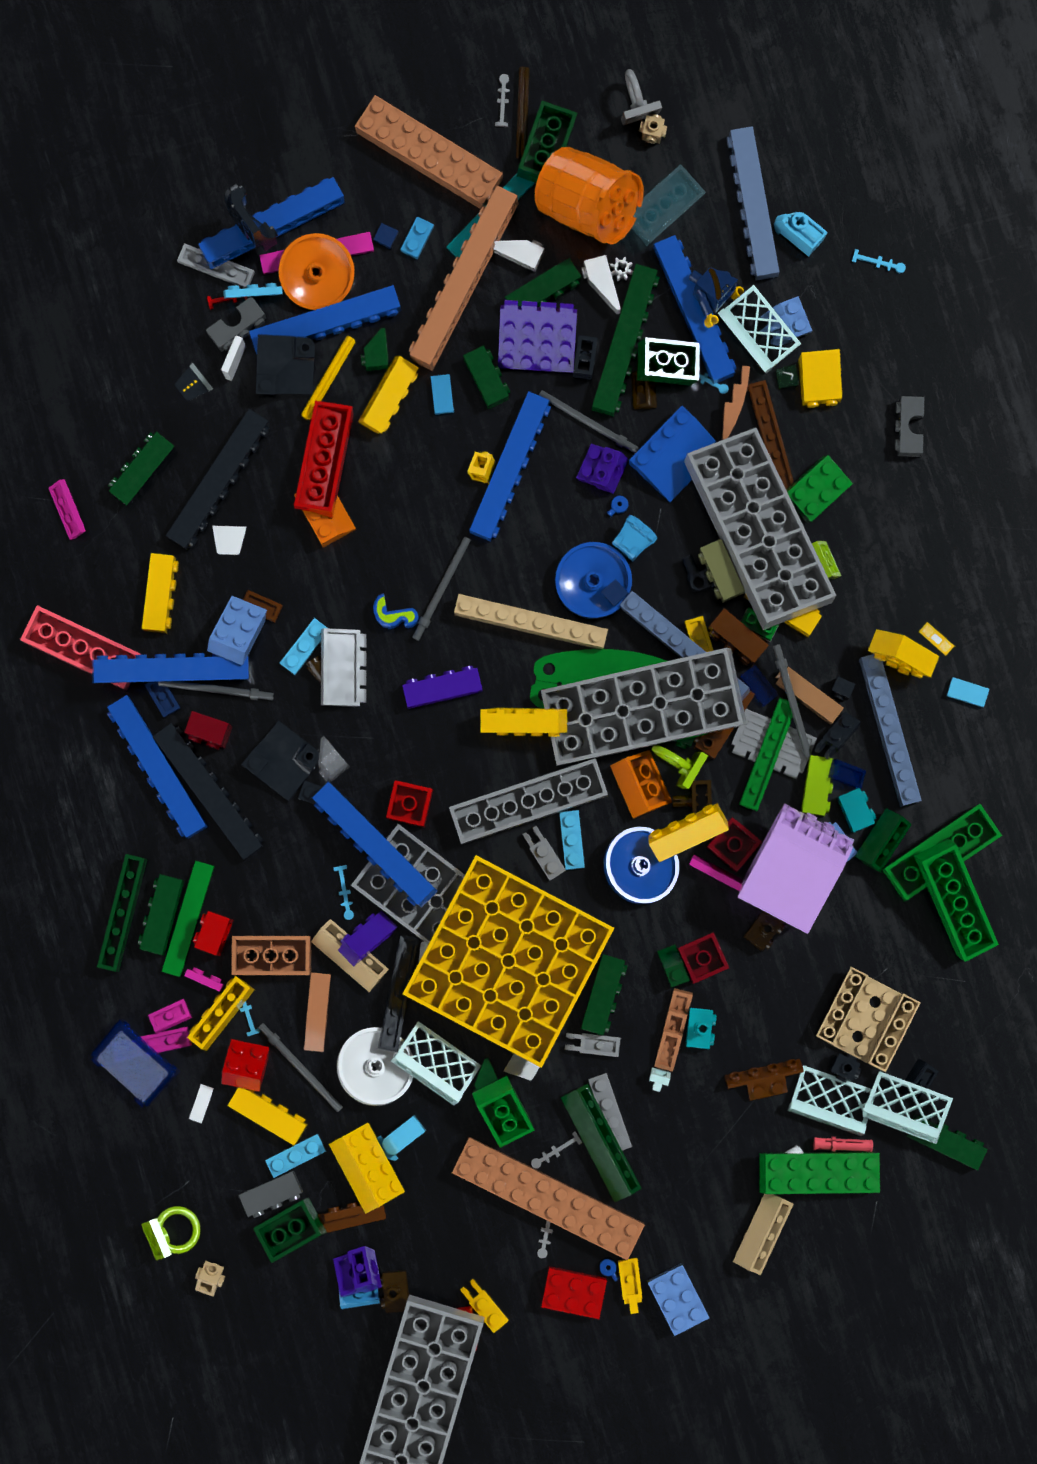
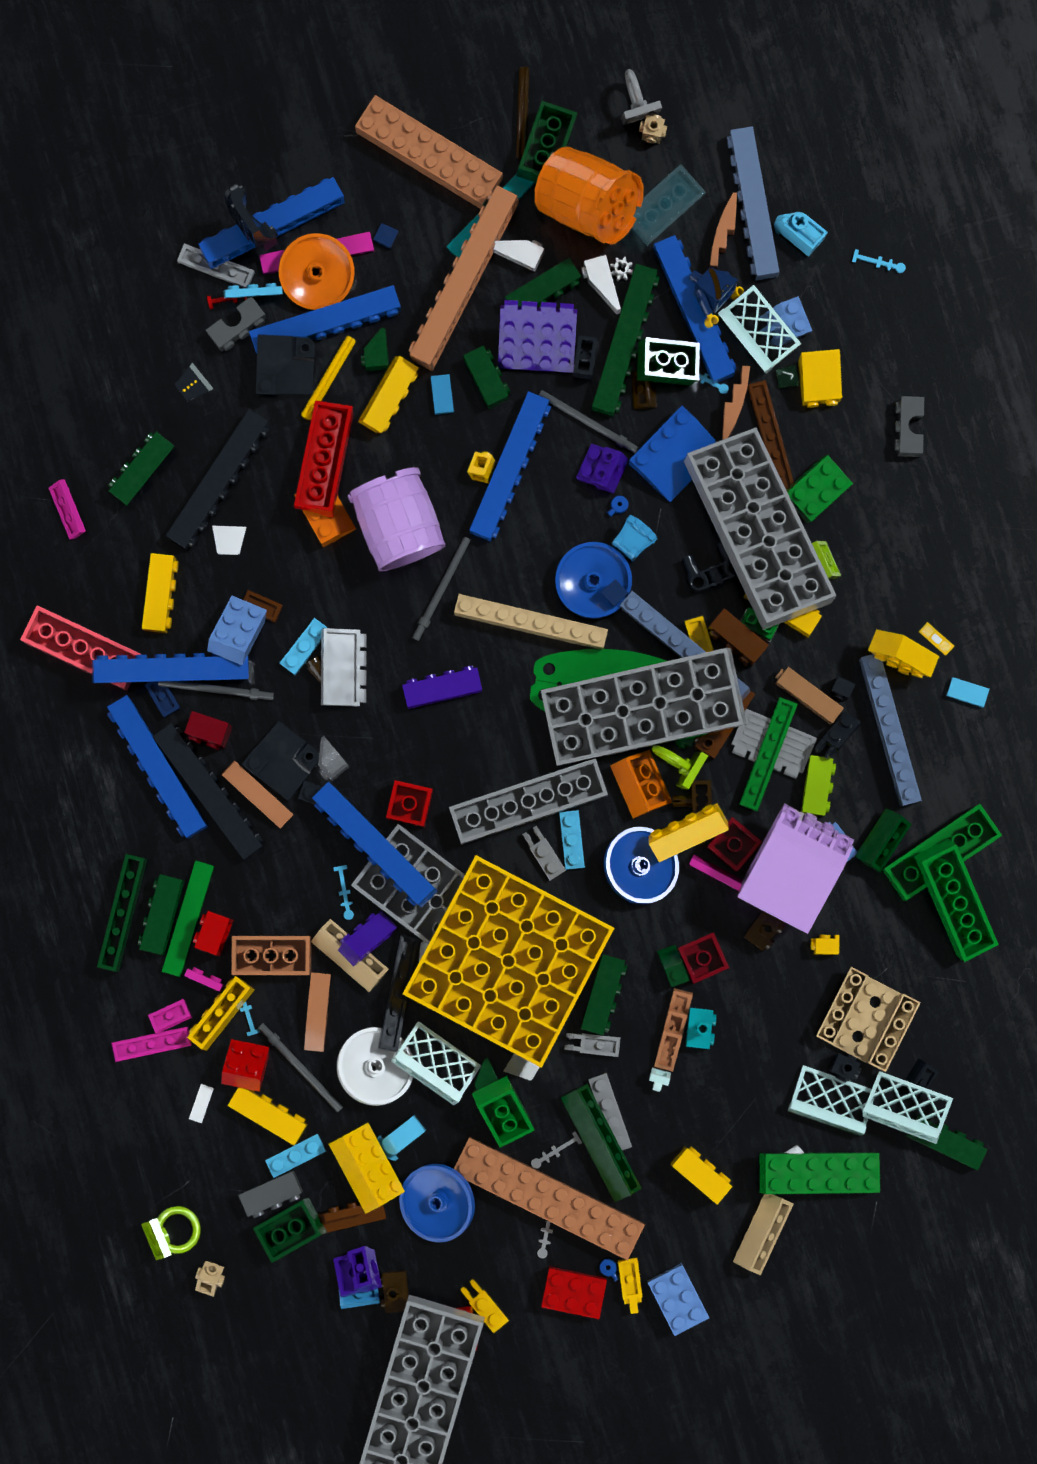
(134, 1063): clear blue windscreen -> none
(233, 357): white tile -> none
(257, 794): none -> nougat slope
(393, 618): blue animal -> none
(397, 519): none -> lavender piece
(417, 237): dark azure plate -> none
(437, 1203): none -> blue dish
(504, 79): light grey piece -> none
(524, 721): yellow wedge -> none
(702, 1174): none -> yellow brick
(721, 571): olive brick -> none
(725, 226): none -> nougat slope
(759, 685): clear blue tile -> none
(765, 1080): reddish brown bracket -> none
(782, 664): dark grey bar -> none
(825, 945): none -> yellow brick
(842, 1144): coral pin -> none
(847, 773): clear blue tile -> none
(856, 810): teal brick -> none

